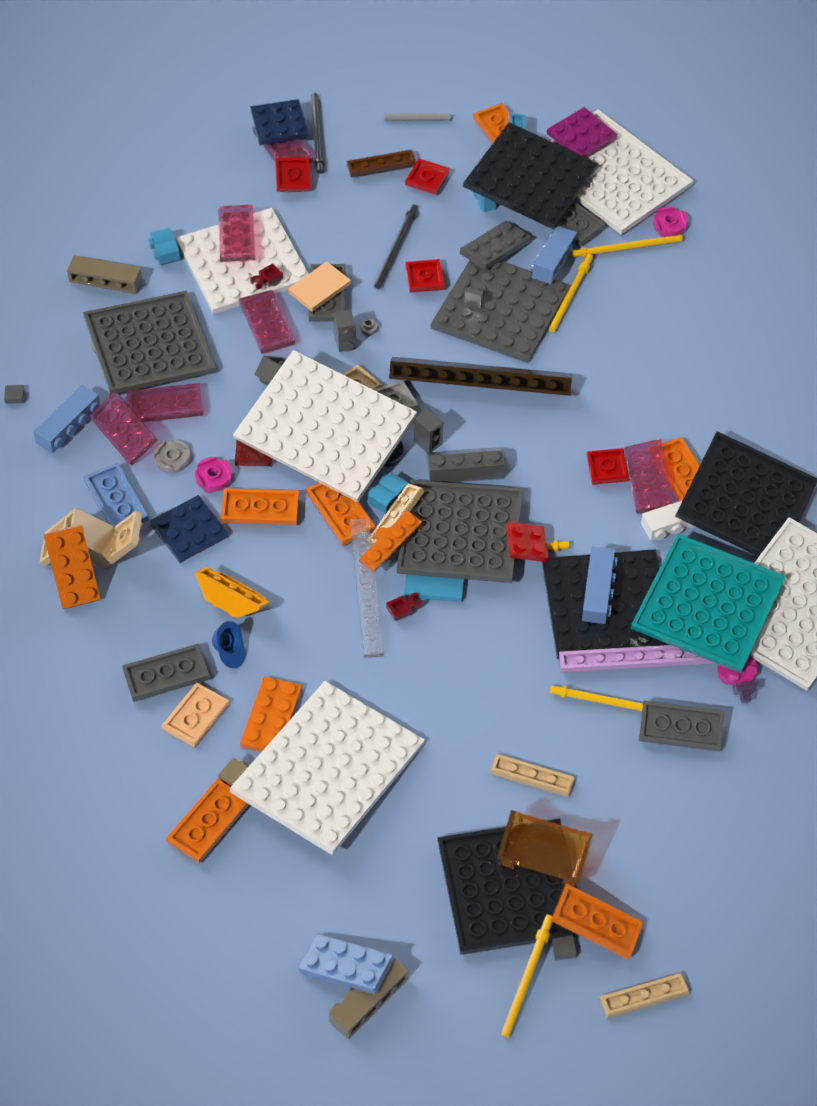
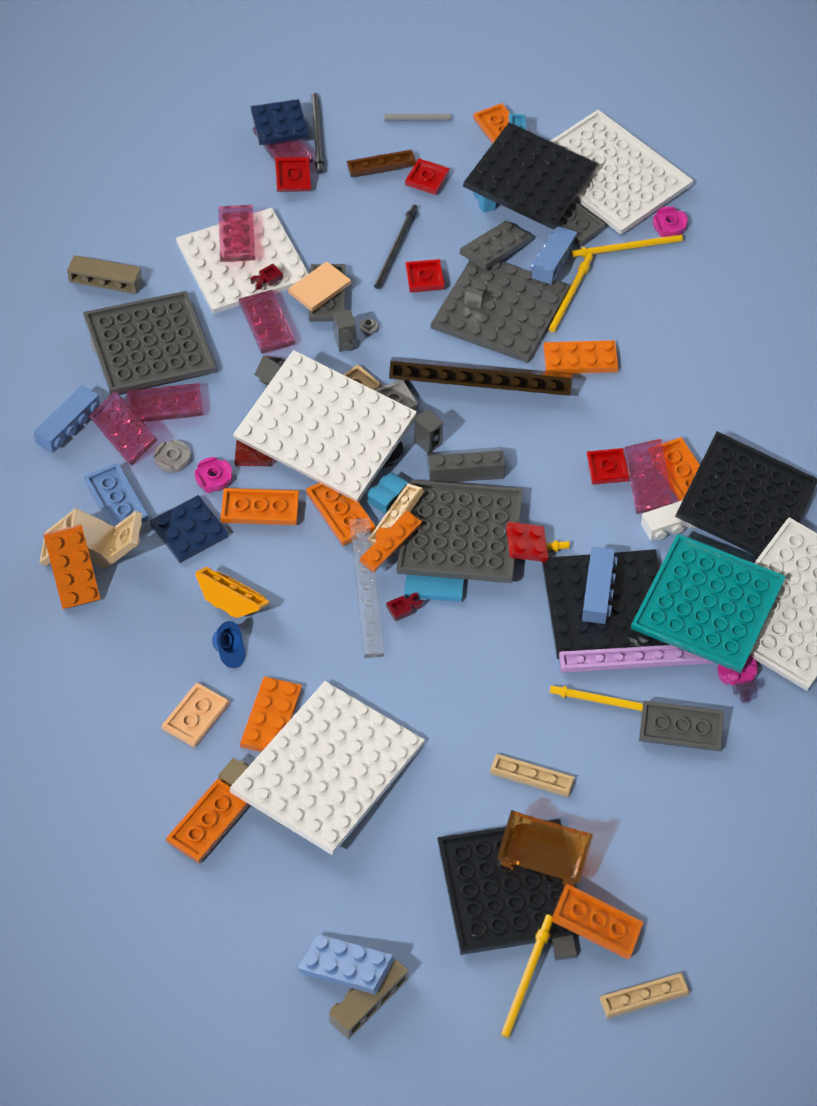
(14, 394): dark grey tile -> none
(164, 246): dark azure brick -> none
(165, 672): dark grey plate -> none
(580, 356): none -> orange plate
(582, 133): magenta plate -> none

